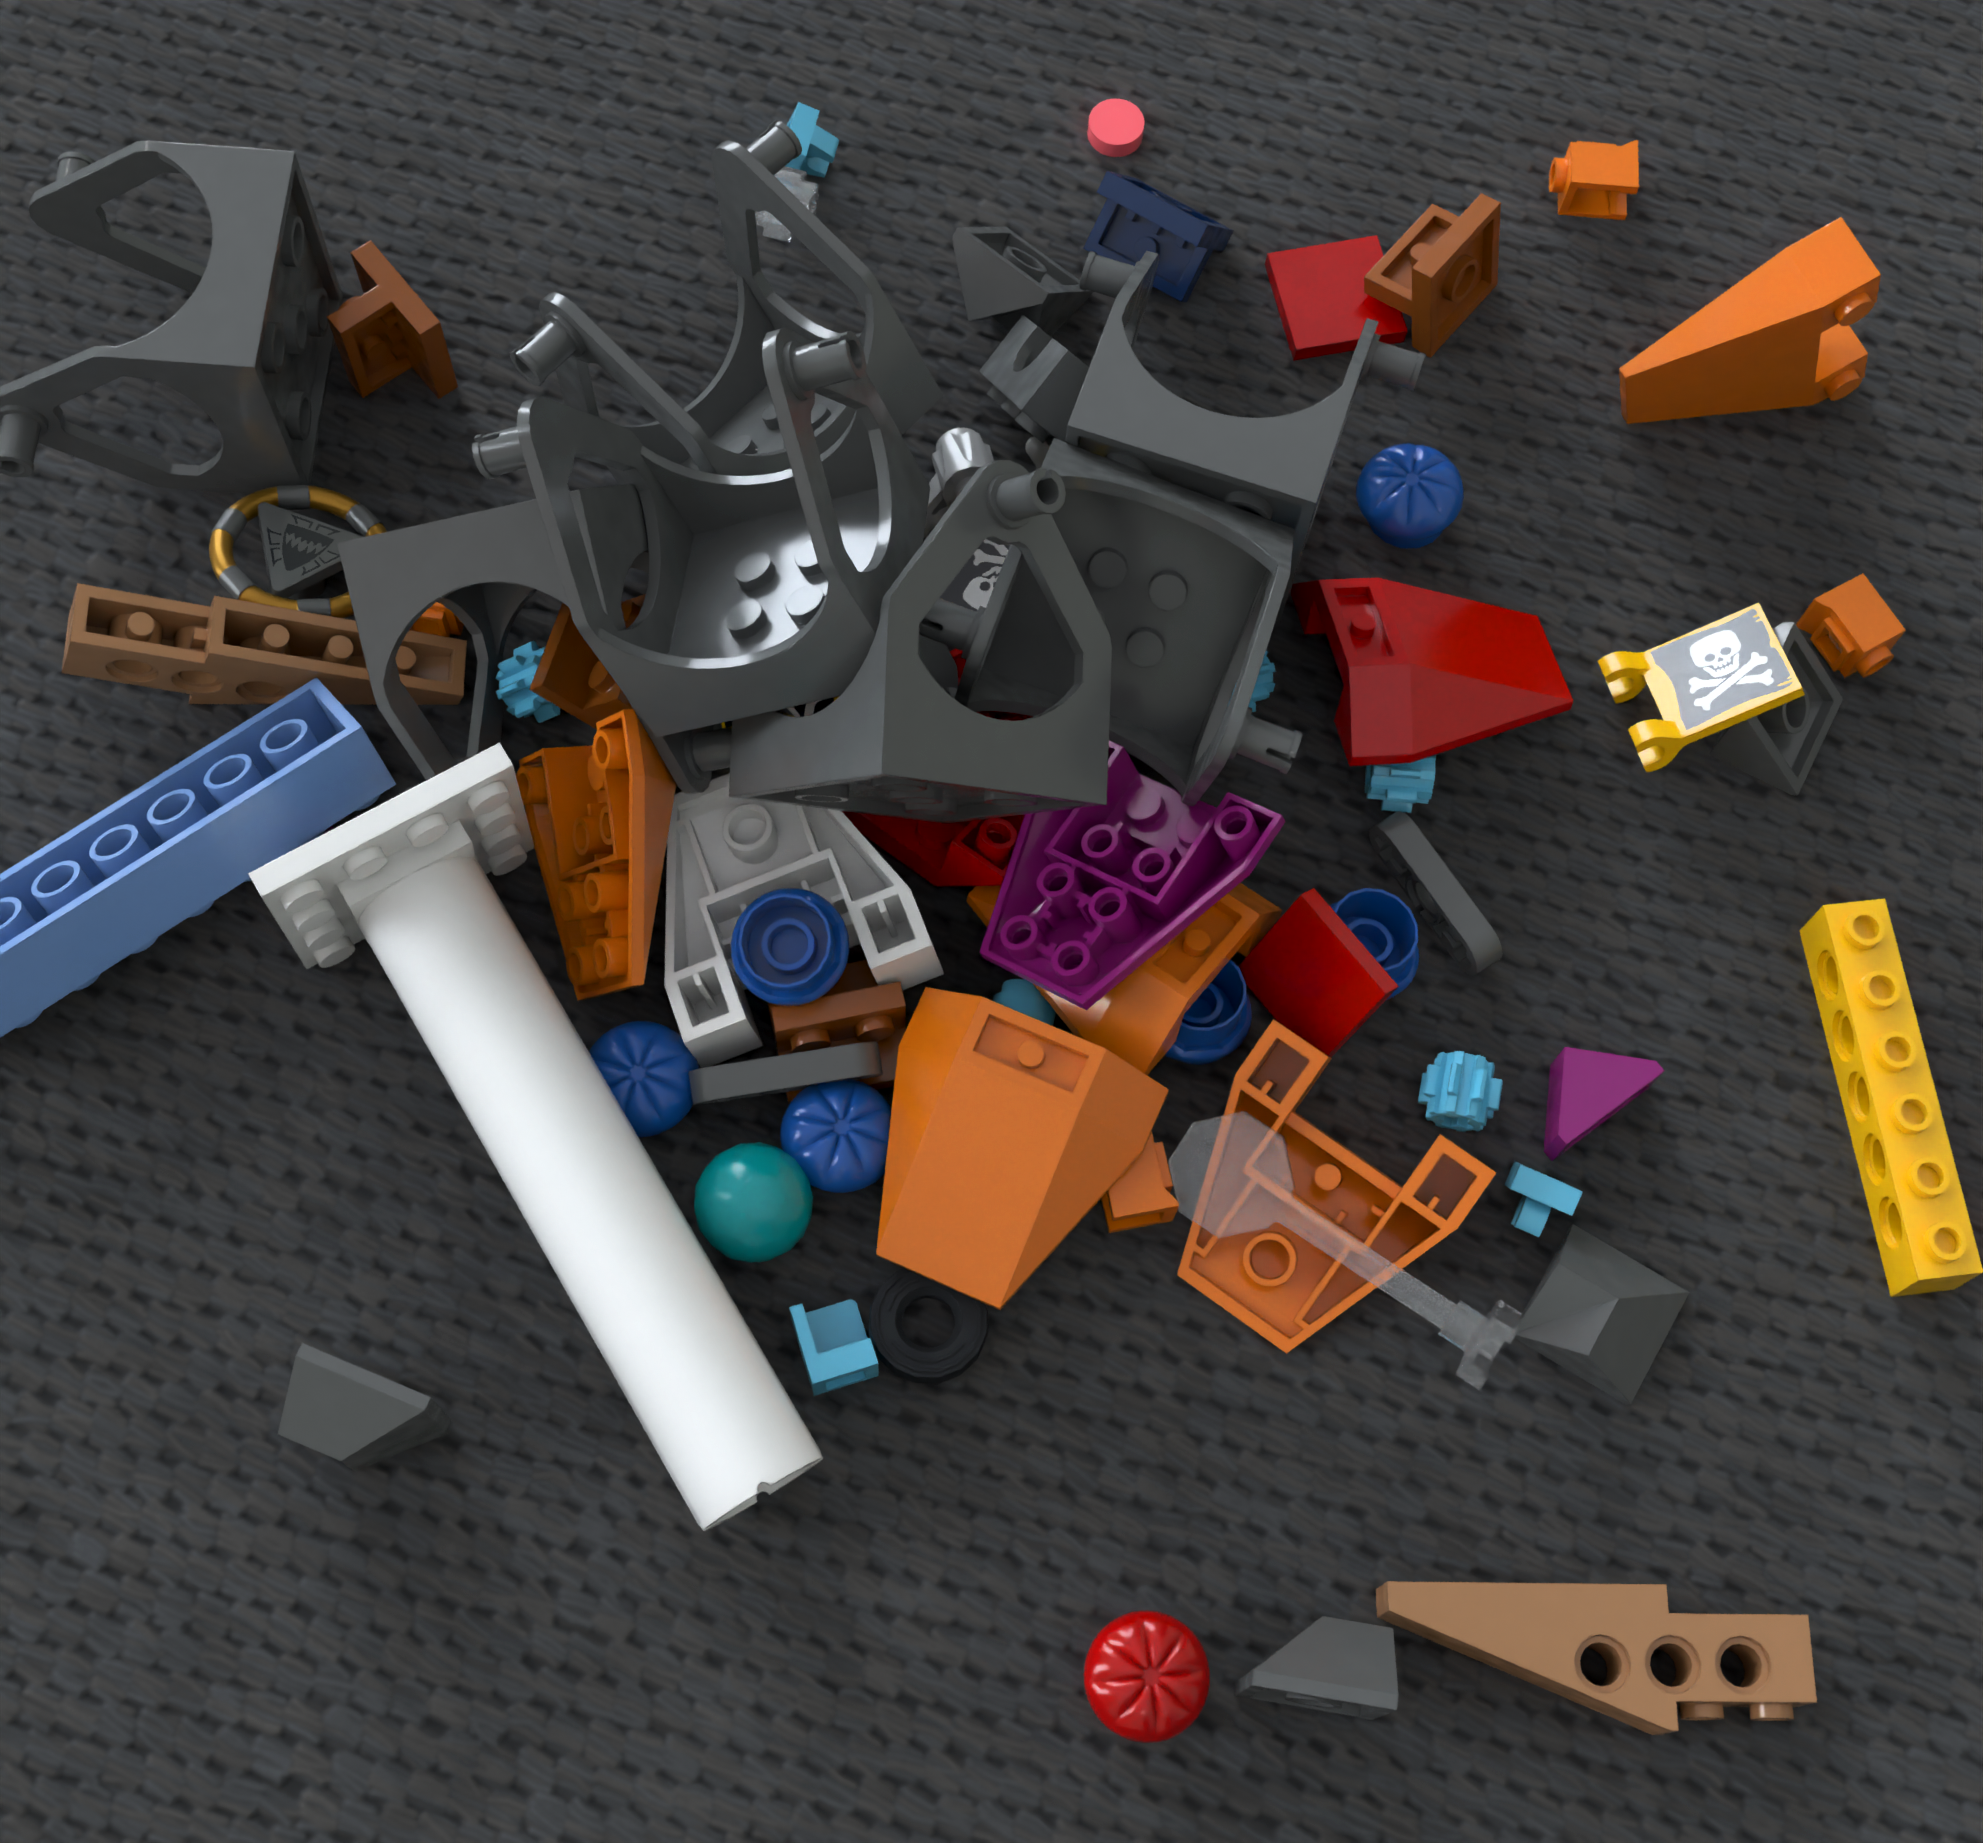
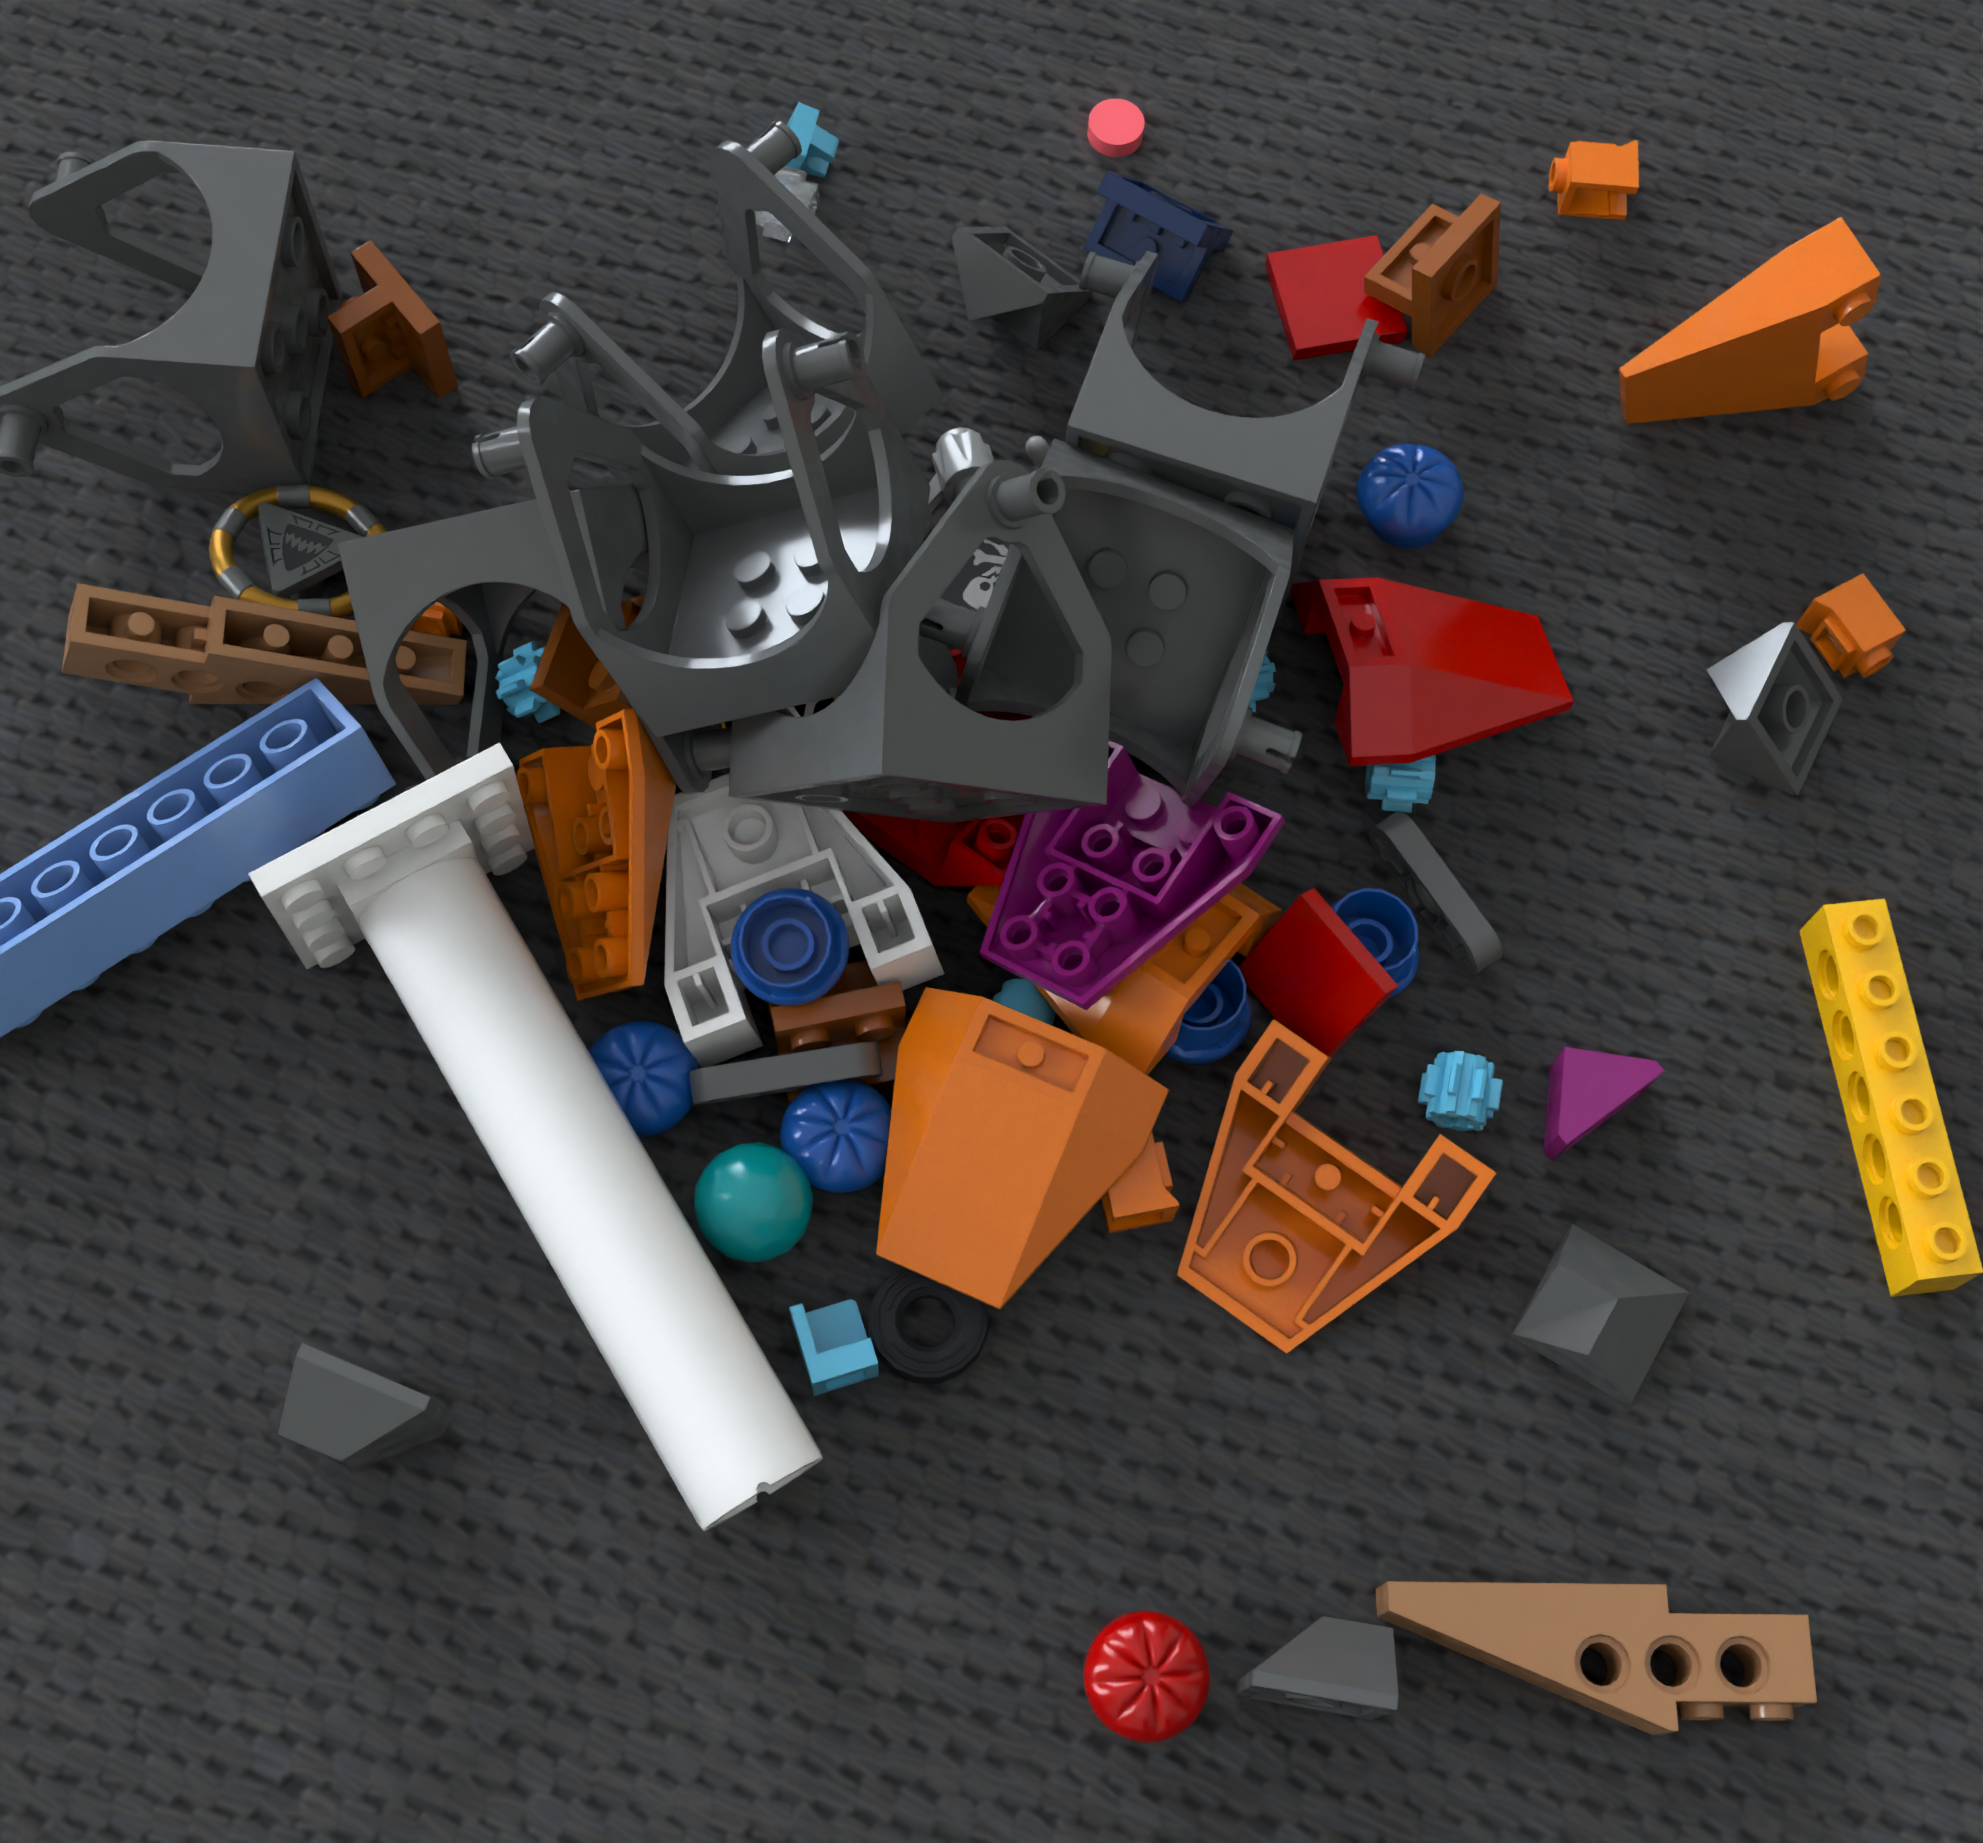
(1035, 380): dark grey arch -> none
(1239, 1179): clear piece -> none
(1539, 1195): medium azure tile -> none
(1703, 682): flag -> none

